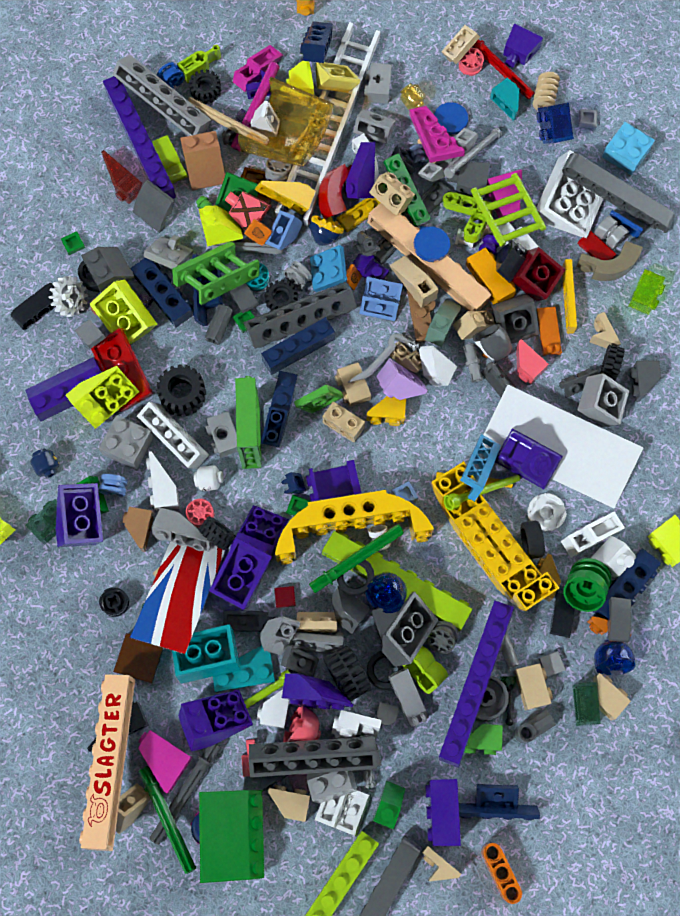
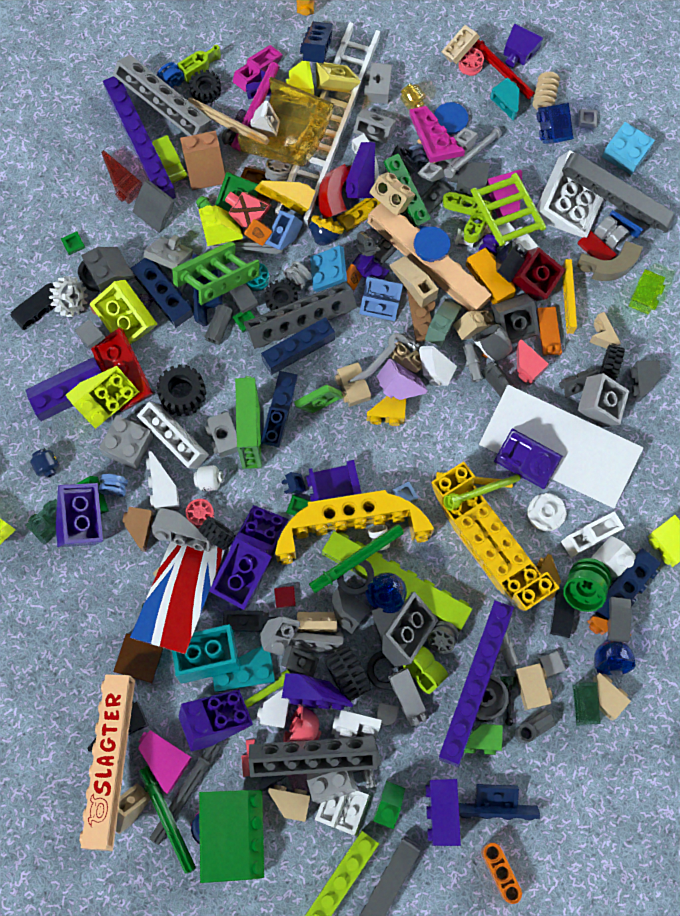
(114, 602): black wheel -> none
(343, 422): tan brick -> none
(443, 870): tan slope -> none
(486, 464): dark azure fence -> none
(532, 539): black tyre -> none

